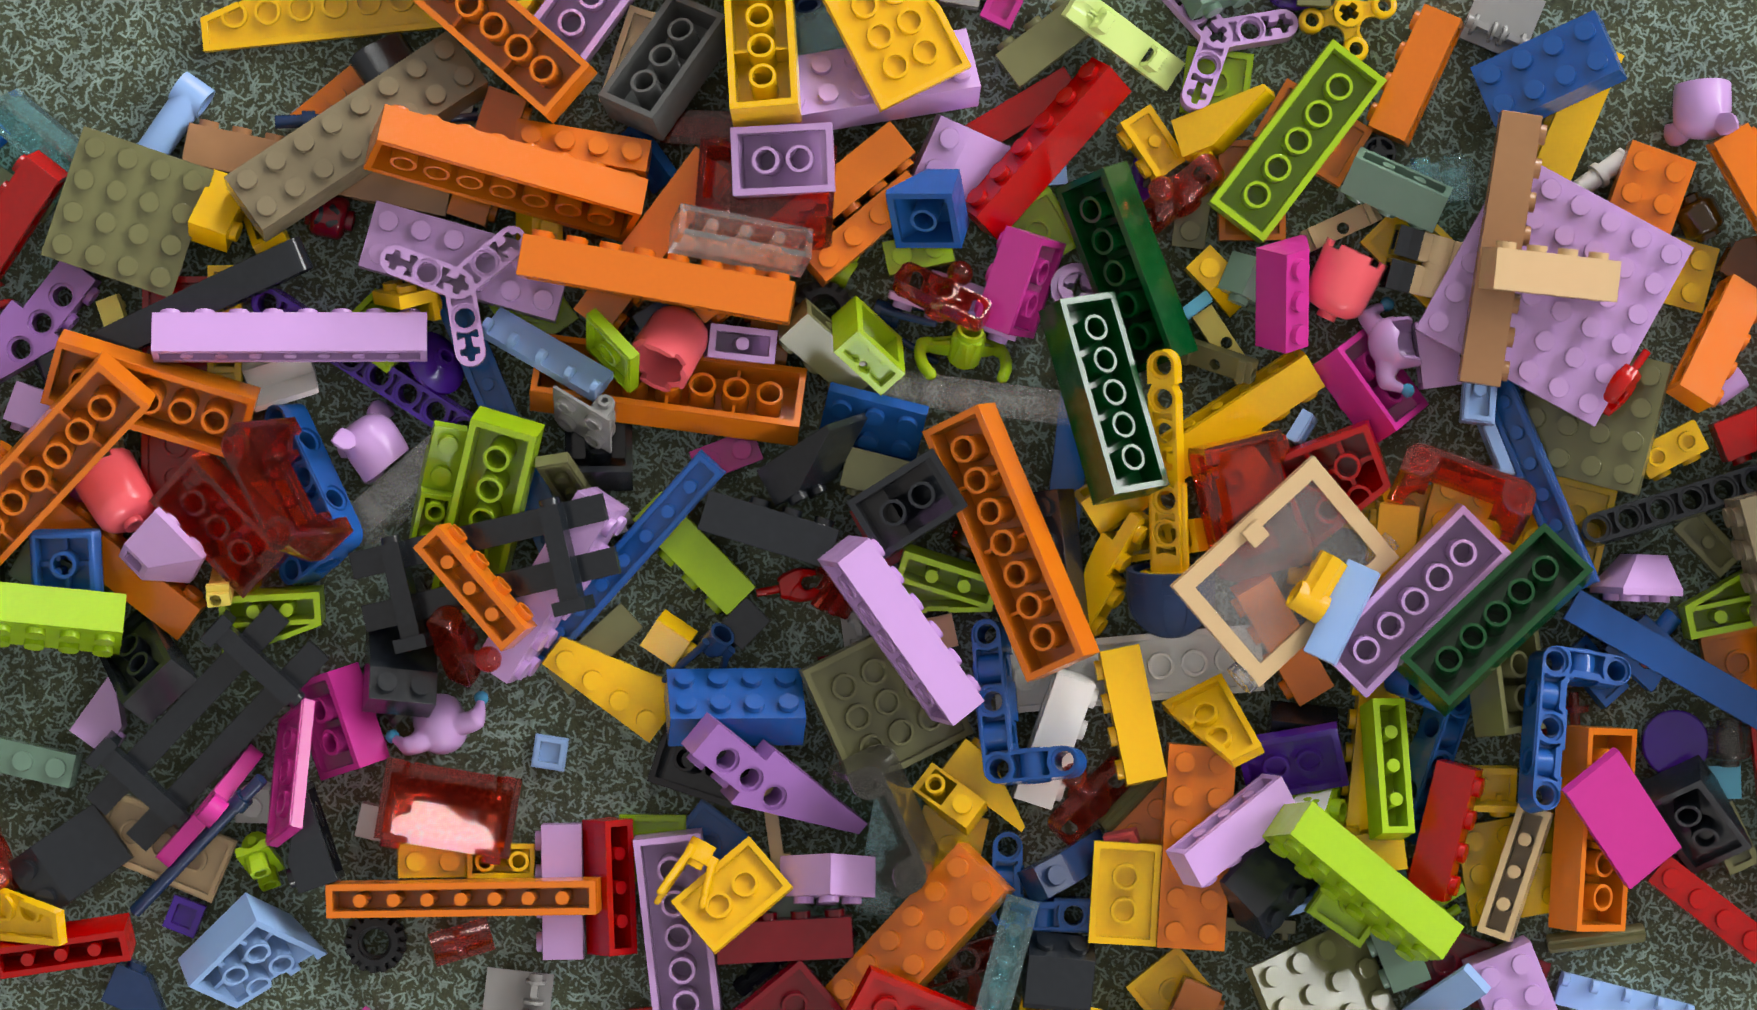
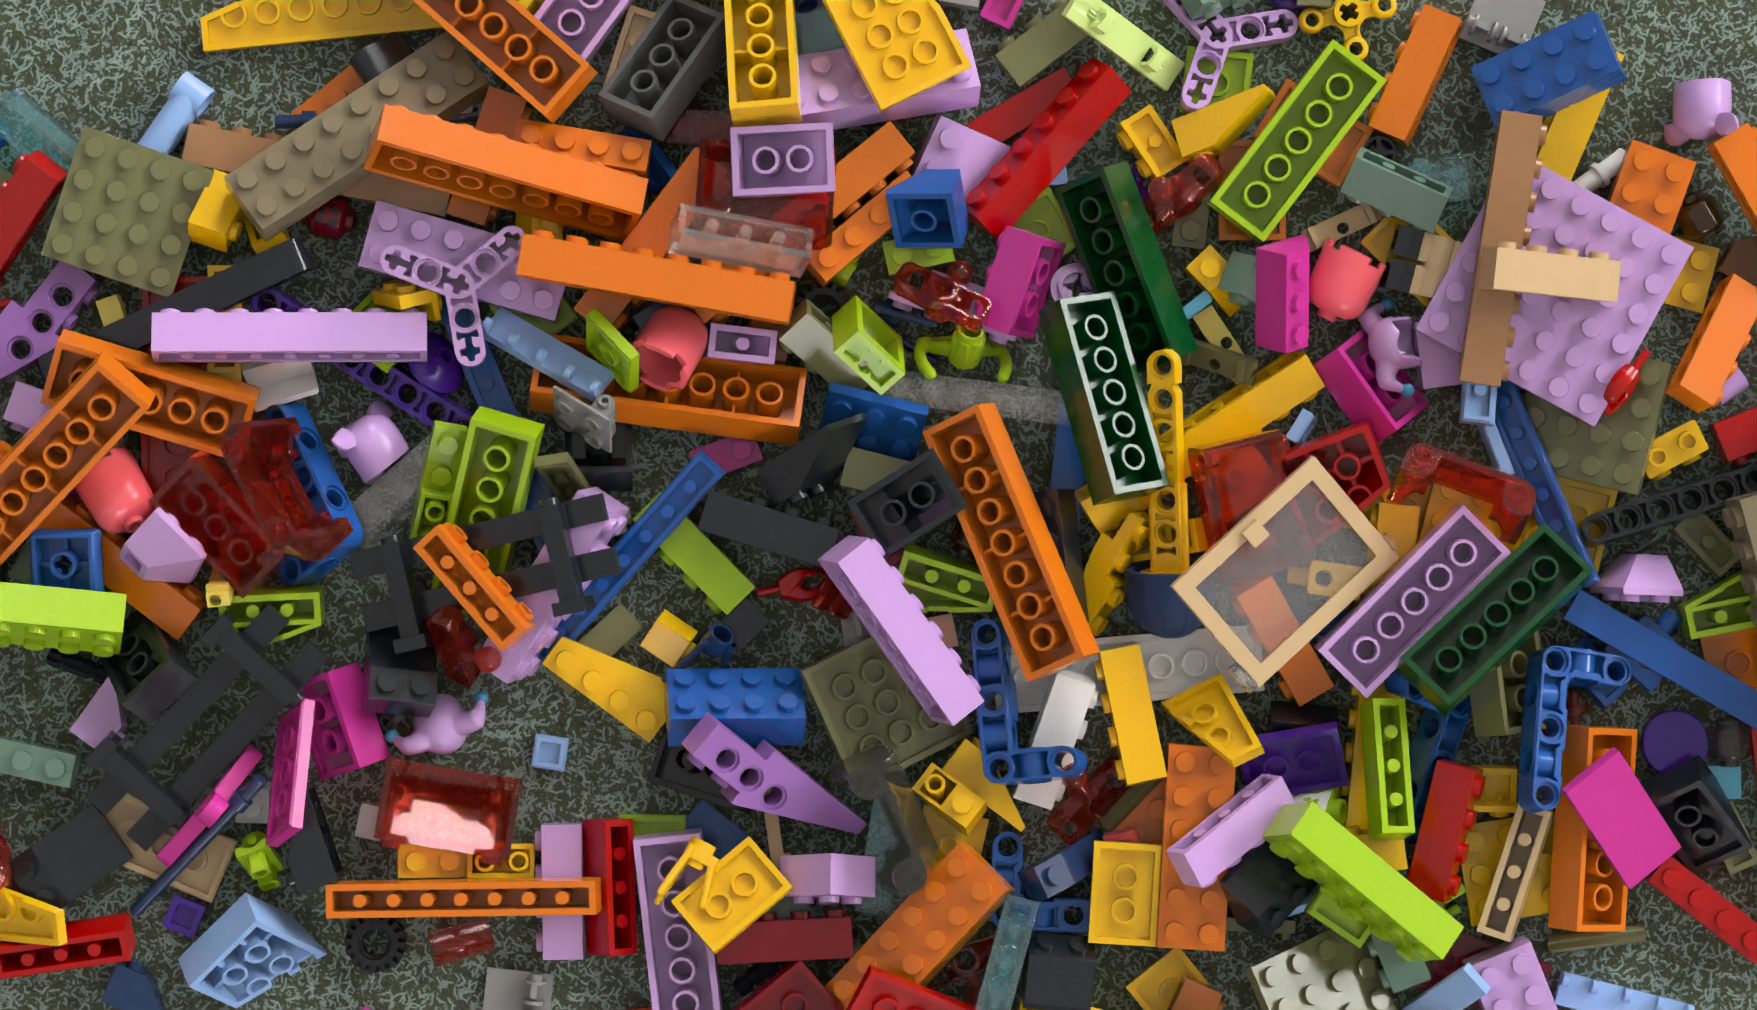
(77, 665): none -> black axle
(1311, 595): yellow piece -> none
(1343, 613): light blue tile -> none

